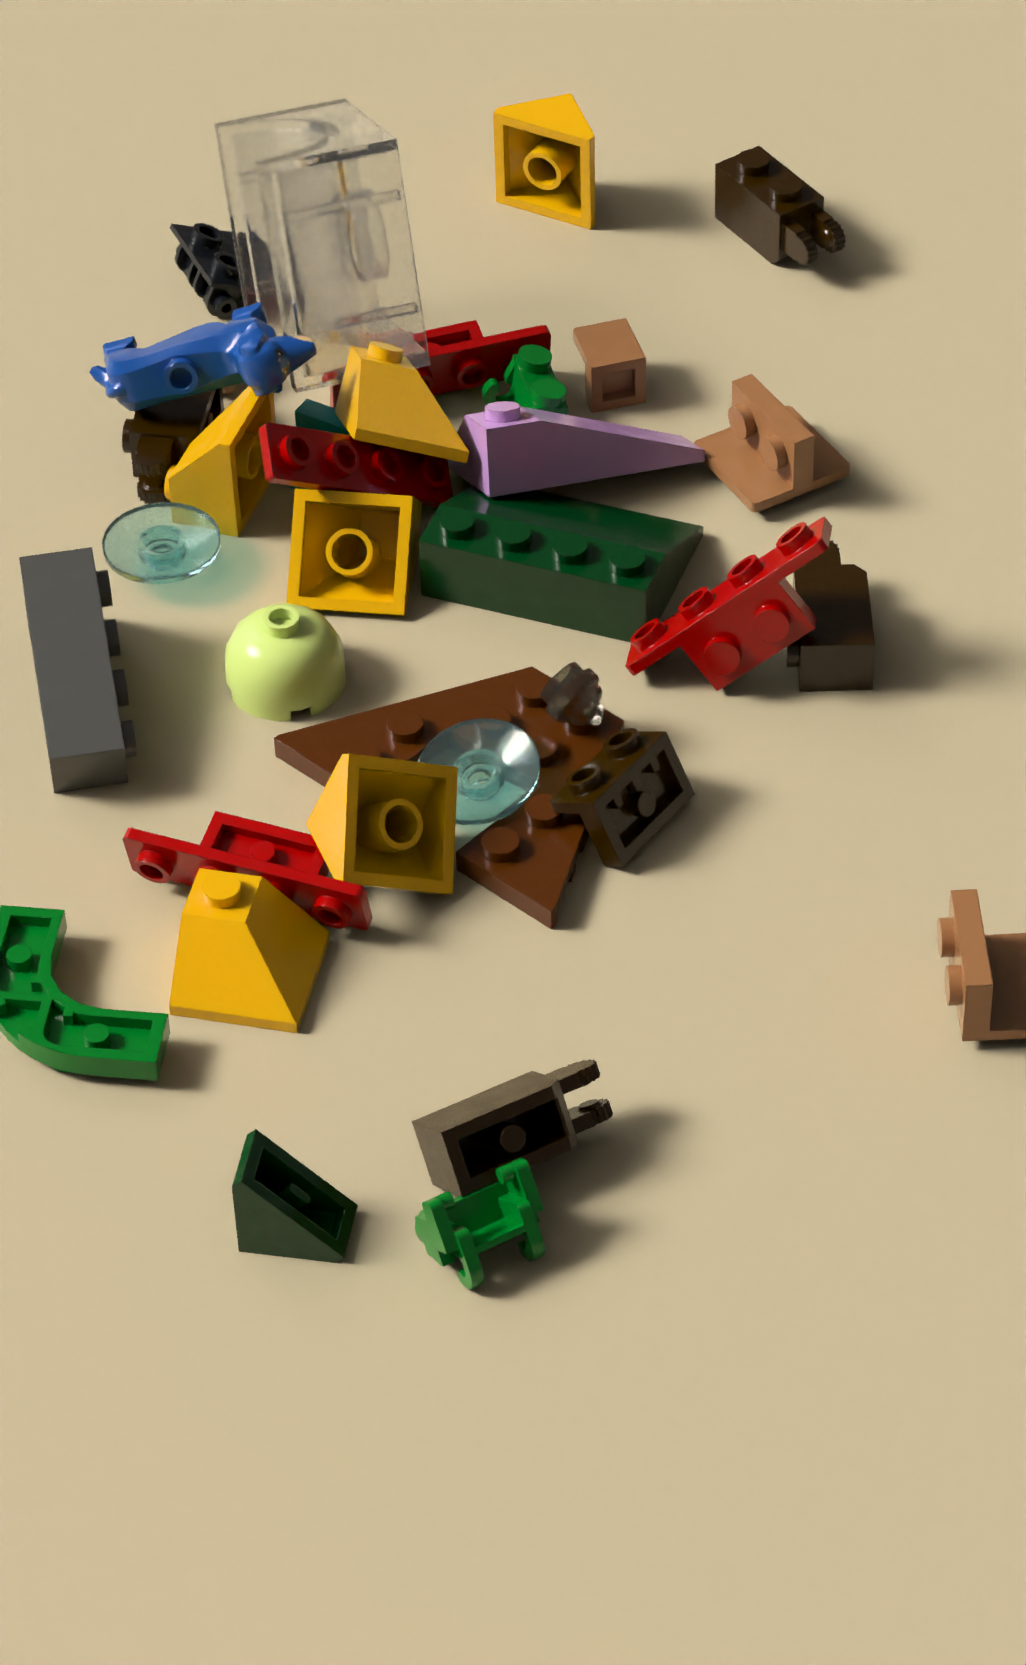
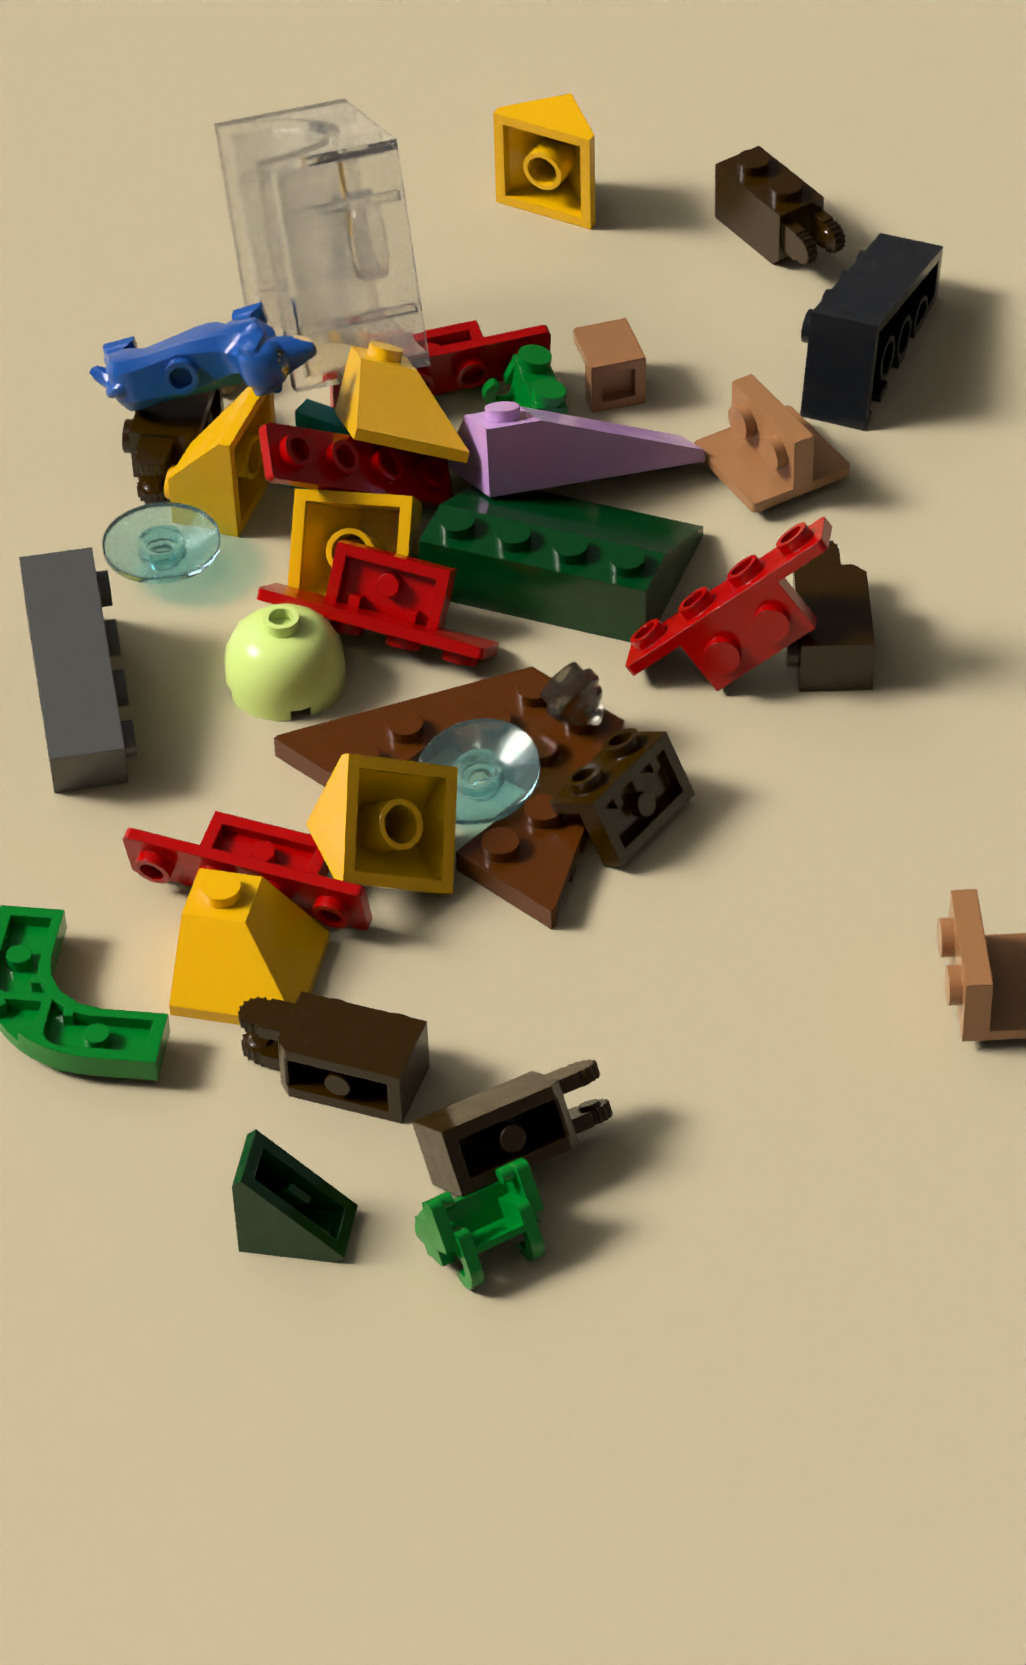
(210, 266): black hinge -> none
(339, 1052): none -> dark brown hinge
(391, 597): none -> red bracket
(866, 328): none -> black wedge

